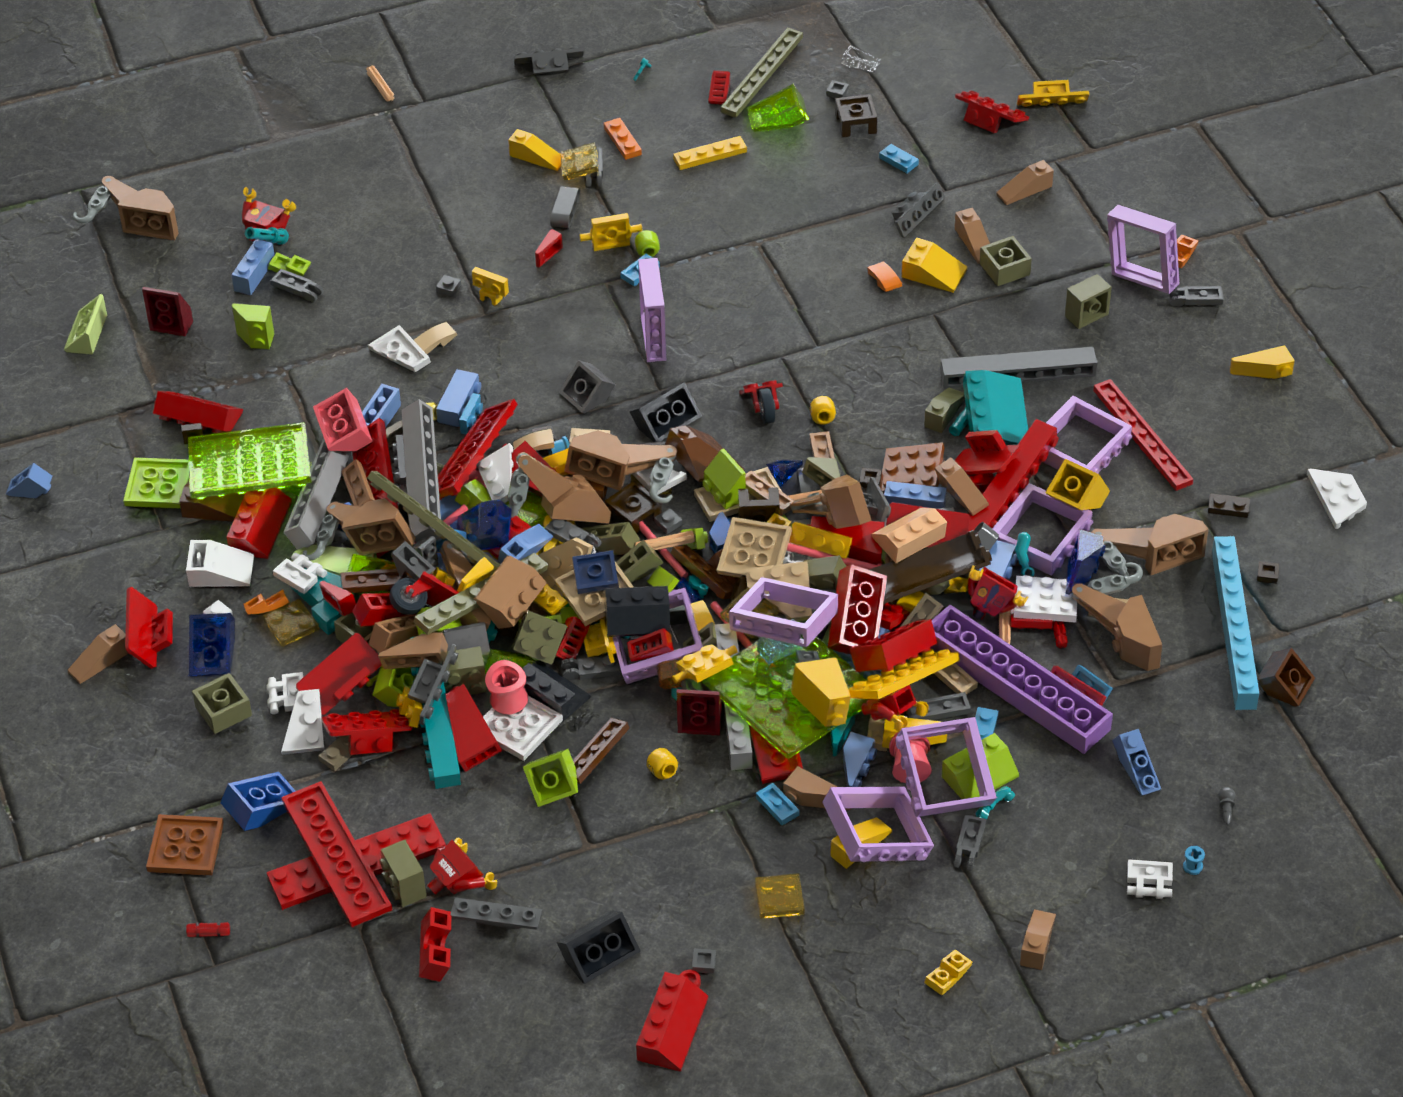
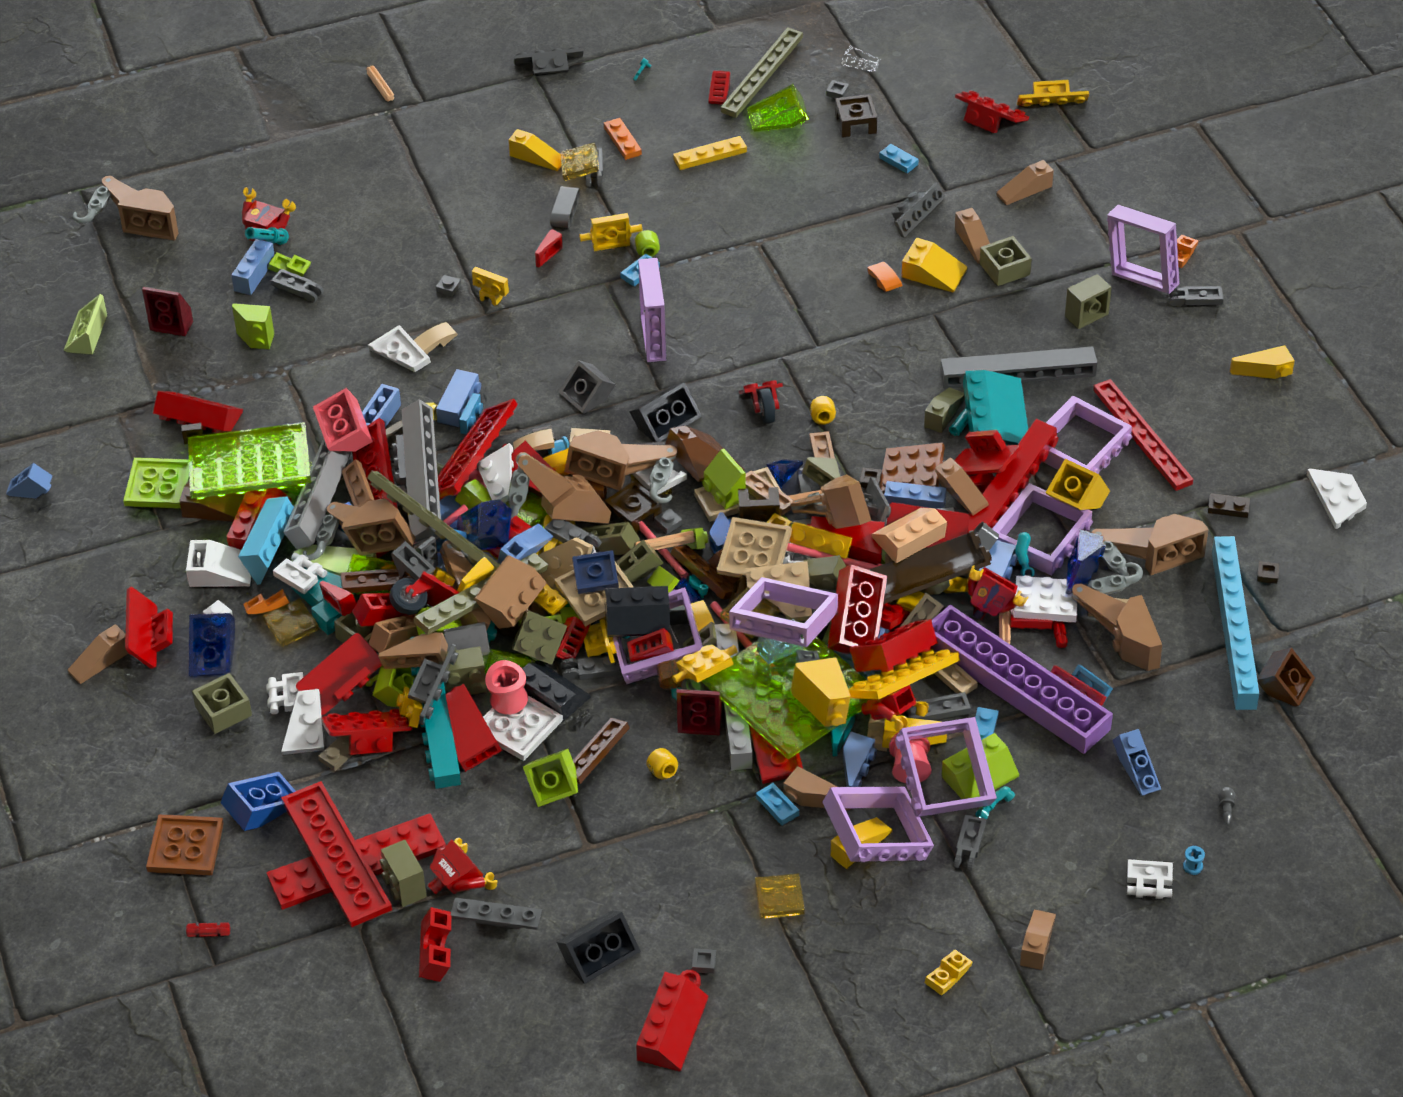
(265, 537): none -> medium azure slope

